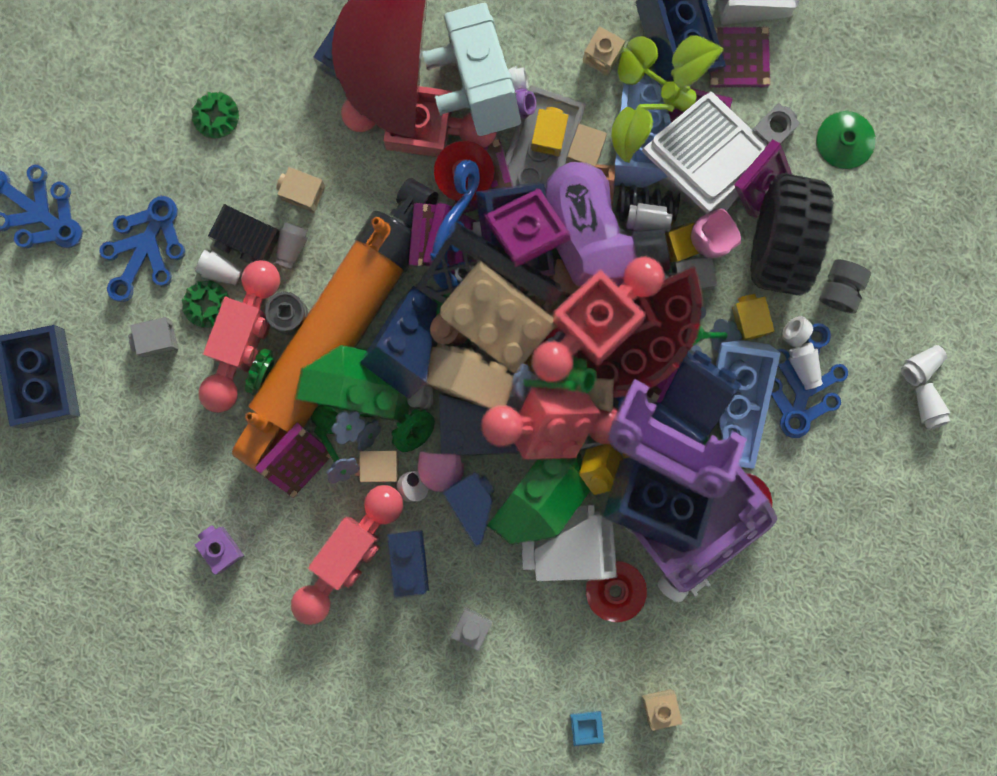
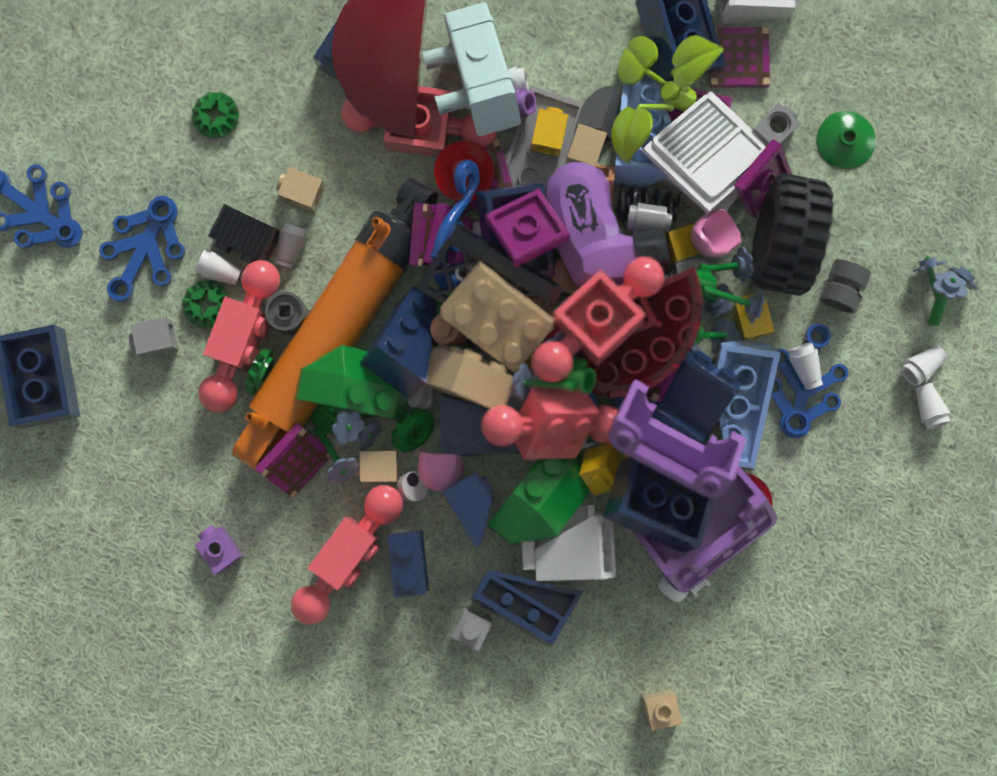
(527, 604): none -> dark blue wedge
(587, 728): dark azure tile -> none
(601, 110): none -> dark grey brick
(602, 394): tan tile -> none
(603, 51): tan brick -> none
(624, 606): red dish -> none
(720, 298): none -> plant
(797, 331): white tile -> none
(945, 286): none -> sand blue plant

